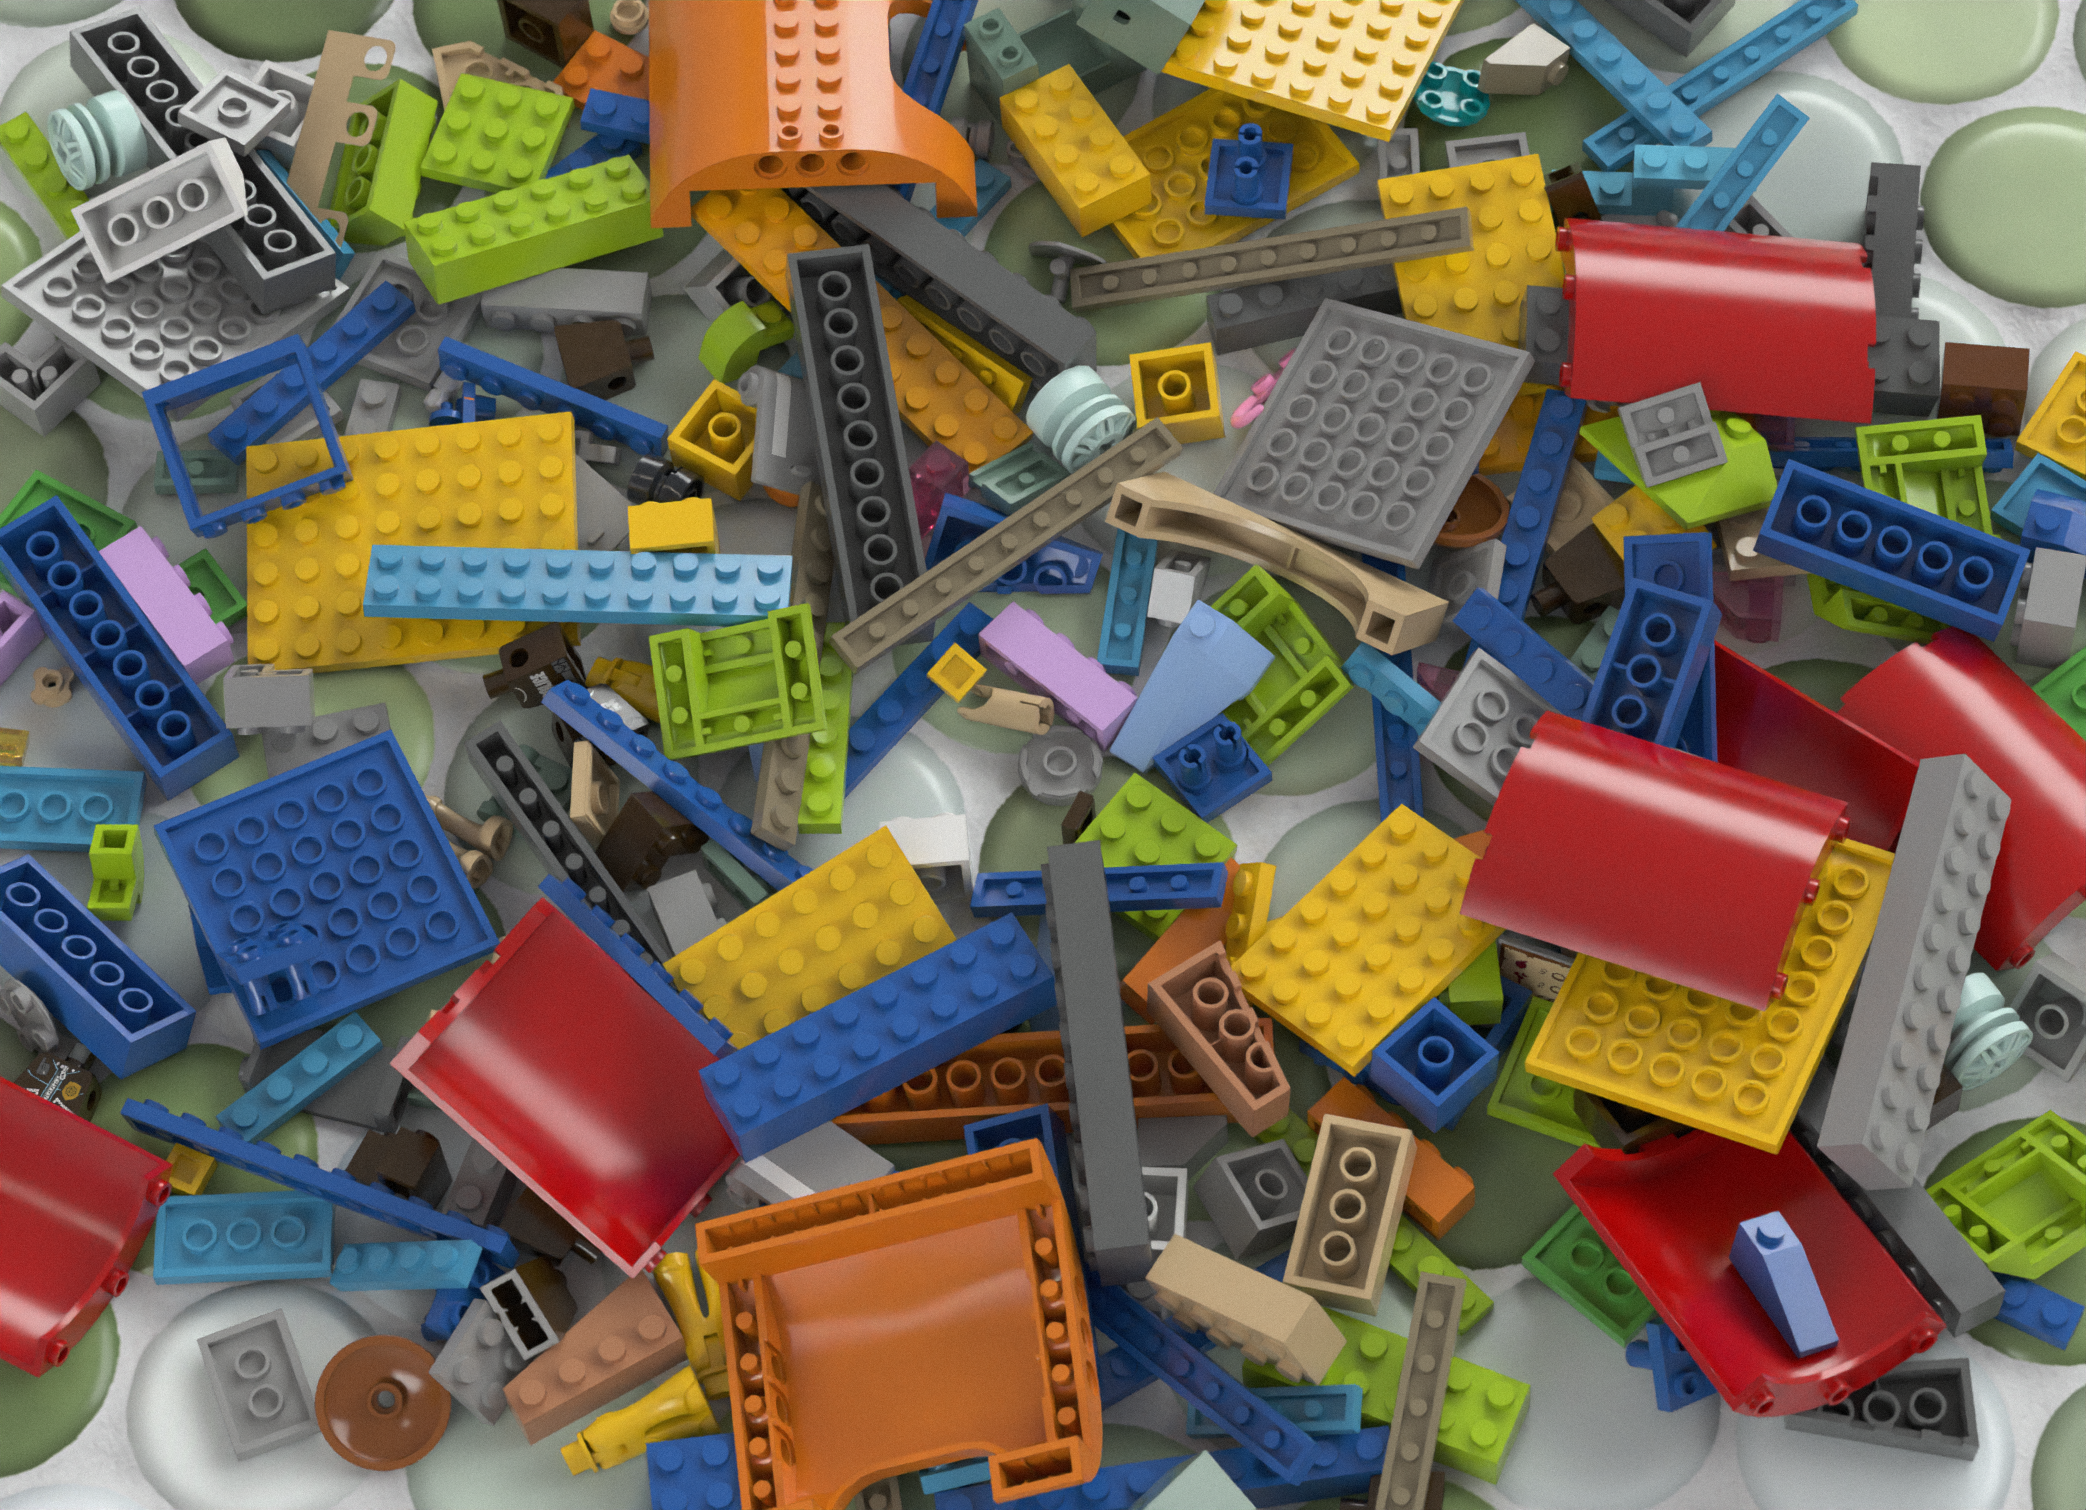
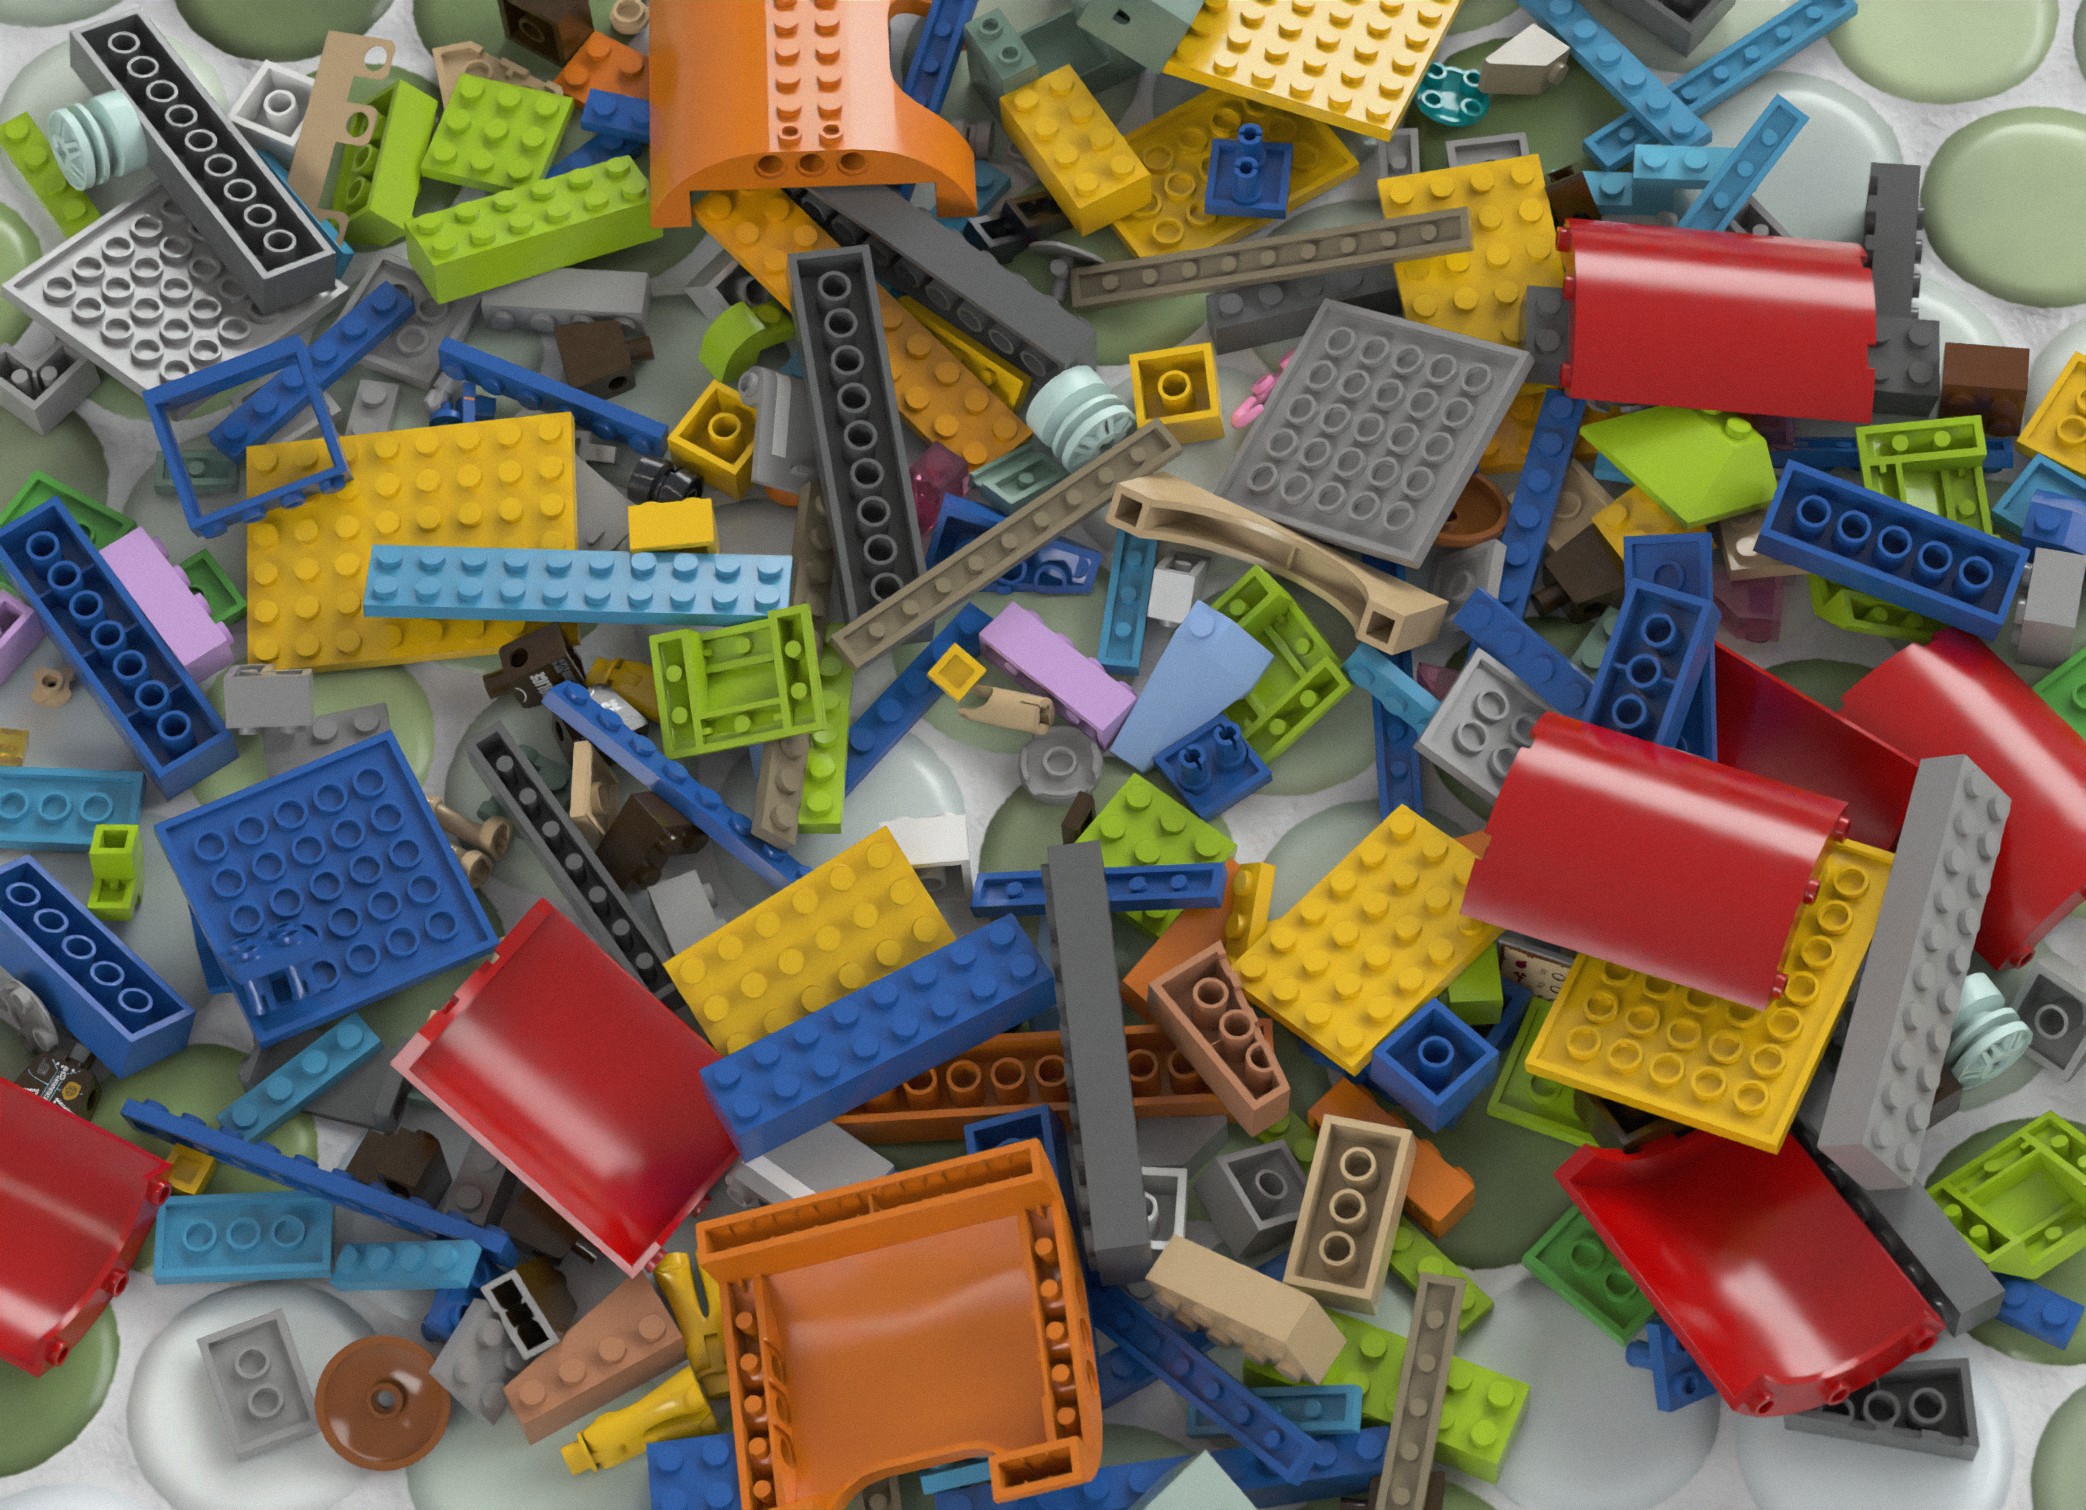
(163, 209): white slope -> none
(234, 110): light grey plate -> none
(627, 953): blue plate -> none
(732, 876): sand green plate -> none
(1016, 226): none -> black slope
(1672, 435): light grey slope -> none
(1783, 1282): slope -> none

